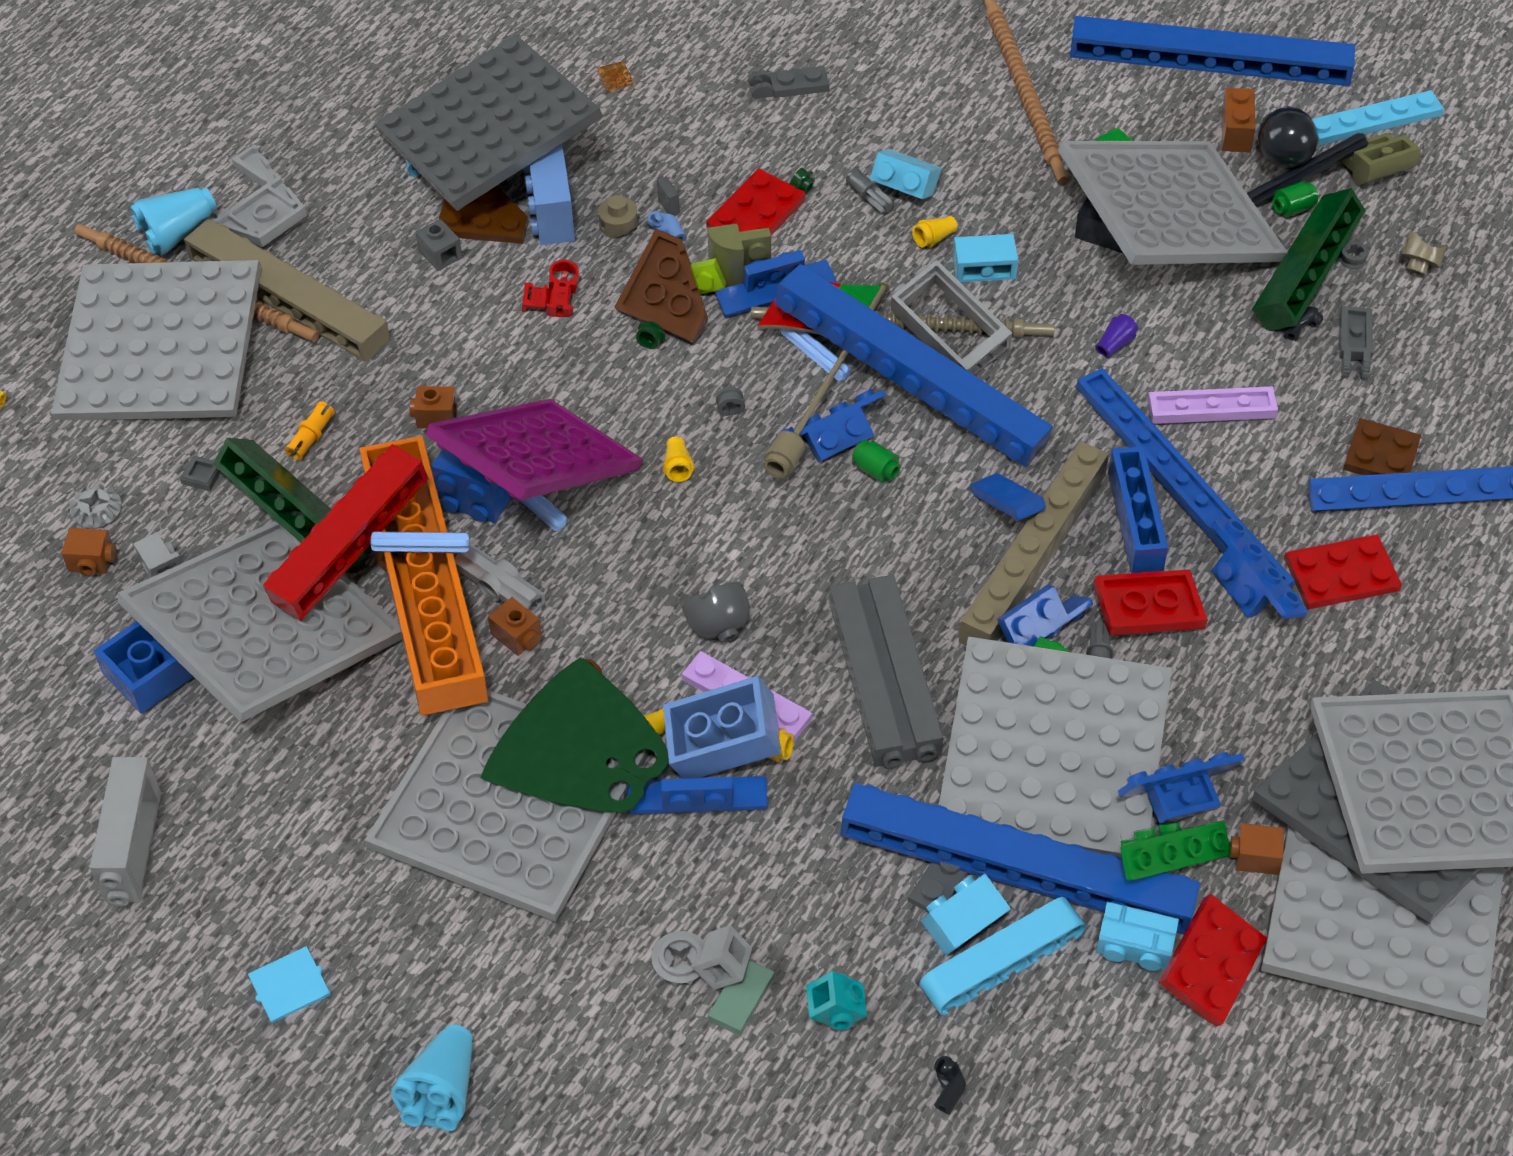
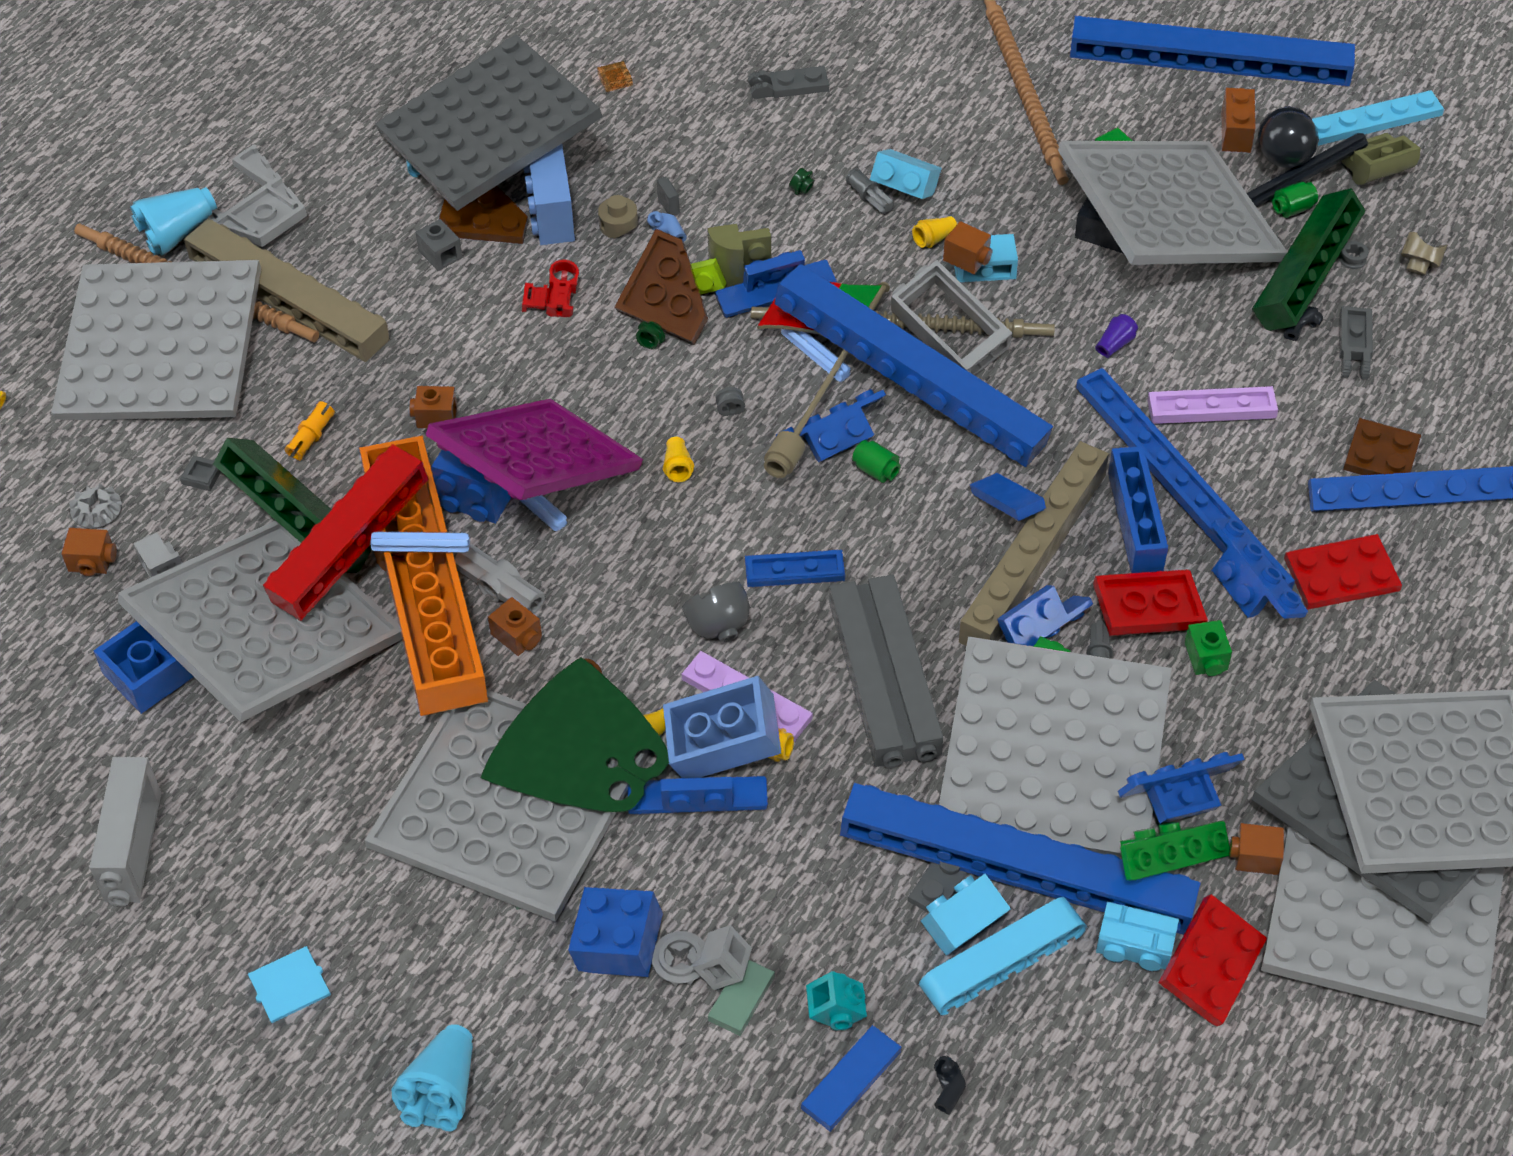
(616, 931): none -> blue brick
(759, 204): red plate -> none
(794, 568): none -> blue tile
(851, 1078): none -> blue tile
(967, 248): none -> dark orange brick
(1208, 648): none -> green brick

